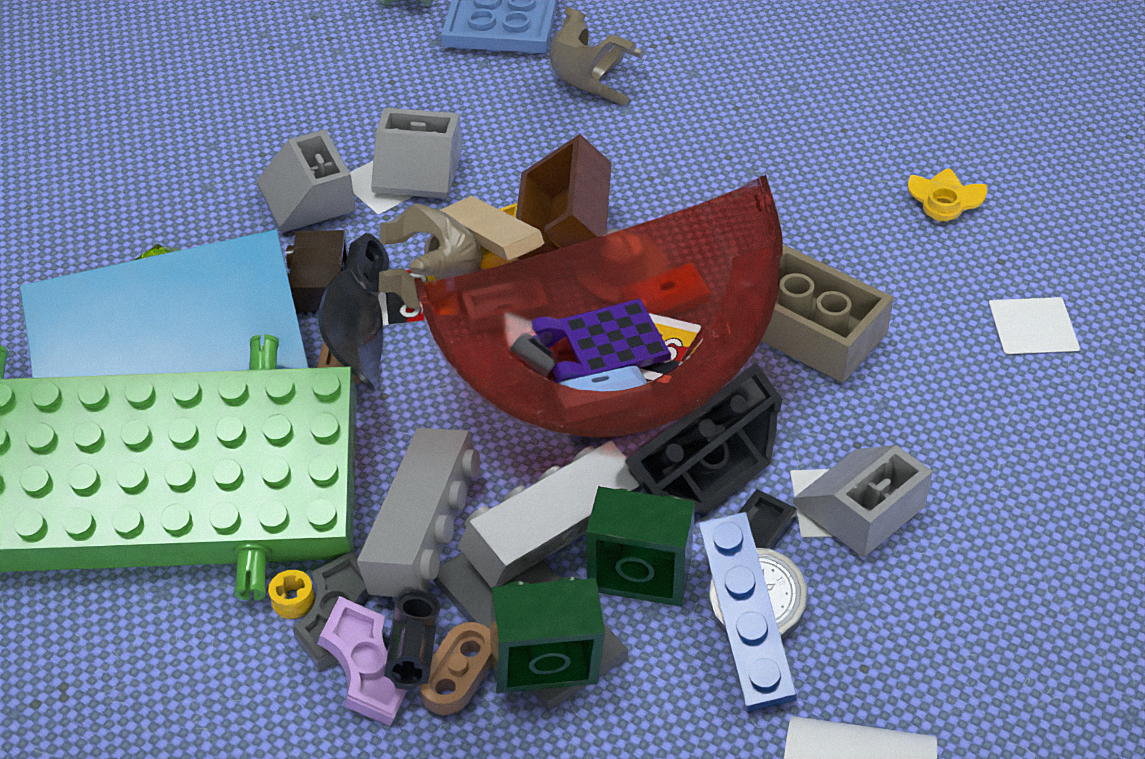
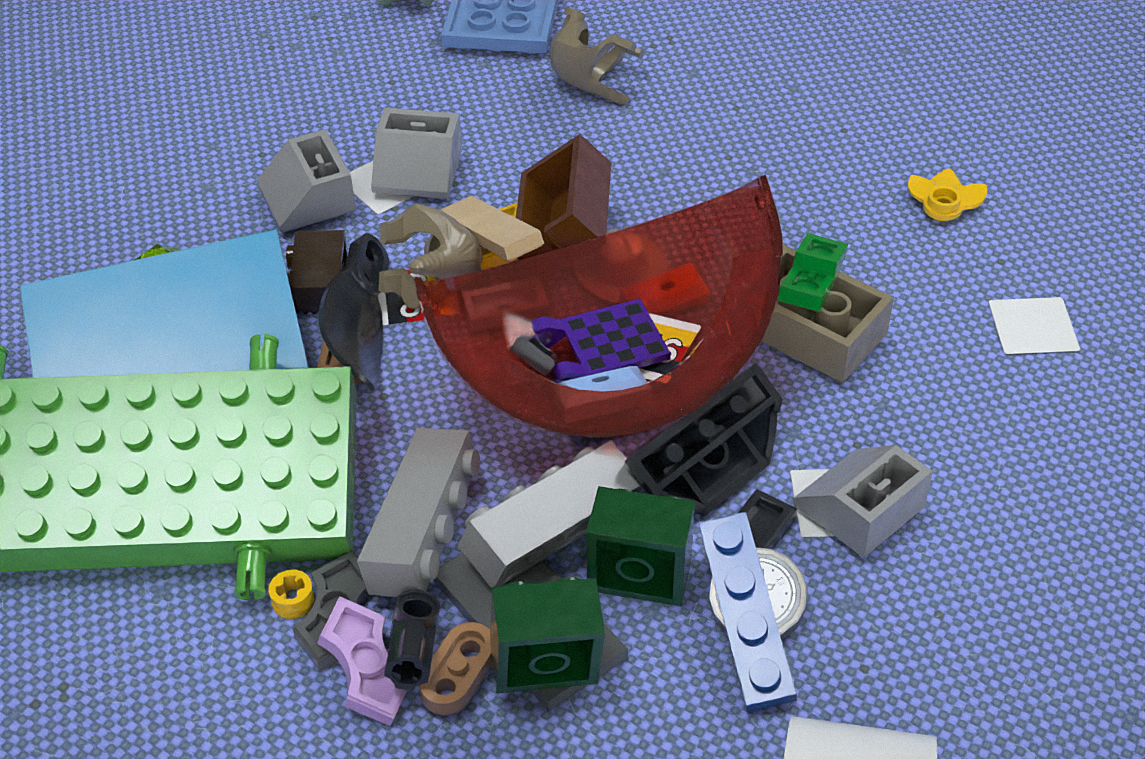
(813, 272): none -> green slope

